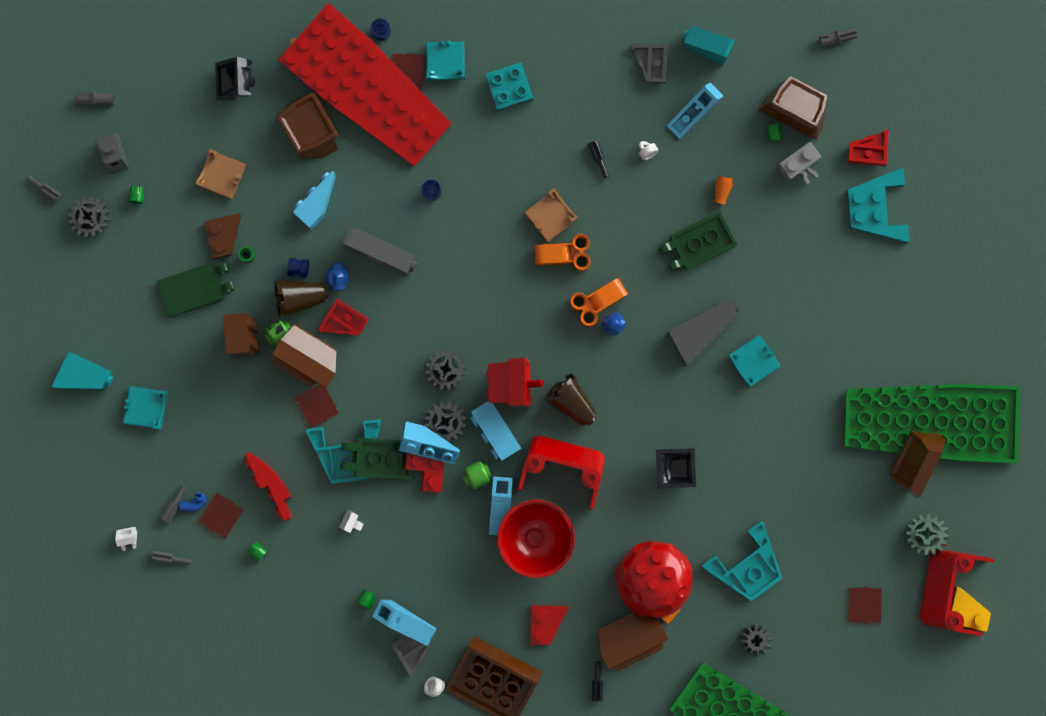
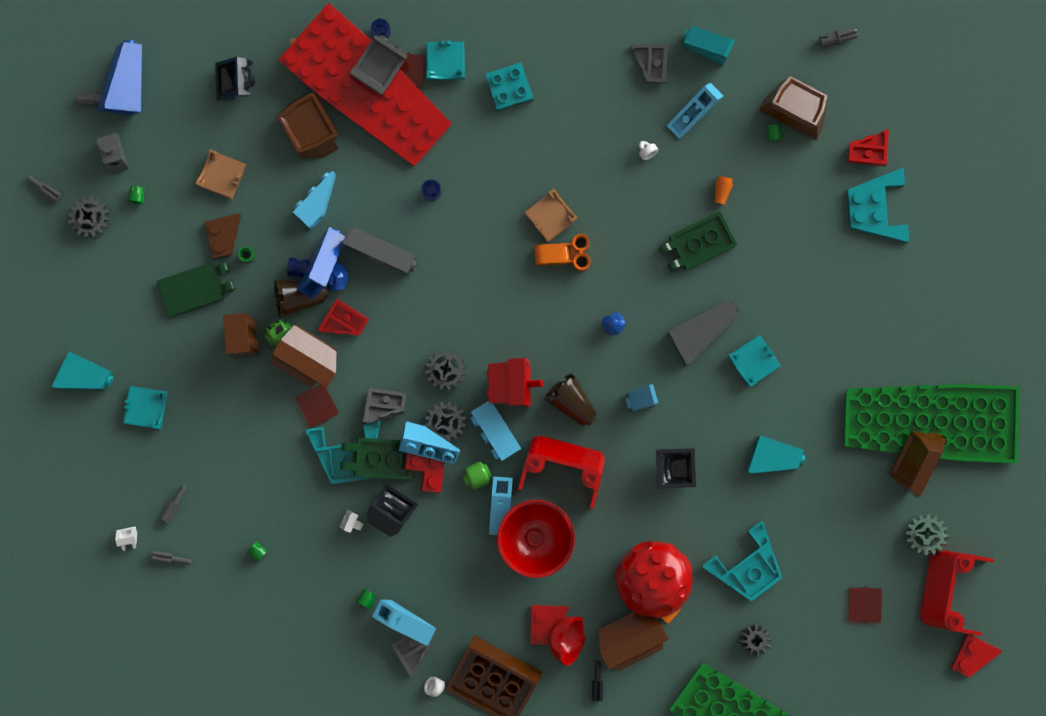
(123, 82): none -> slope
(195, 505): blue arm -> none
(221, 515): clear red piece -> none
(267, 477): red slope -> none
(321, 263): none -> slope
(378, 64): none -> dark grey panel
(383, 405): none -> dark grey wing
(390, 511): none -> black brick
(567, 639): none -> red cylinder
(598, 156): black axle -> none
(599, 300): orange piece -> none
(641, 398): none -> medium azure slope
(774, 456): none -> teal slope
(799, 162): light grey brick -> none
(973, 655): none -> red wing
(974, 613): yellow wing -> none

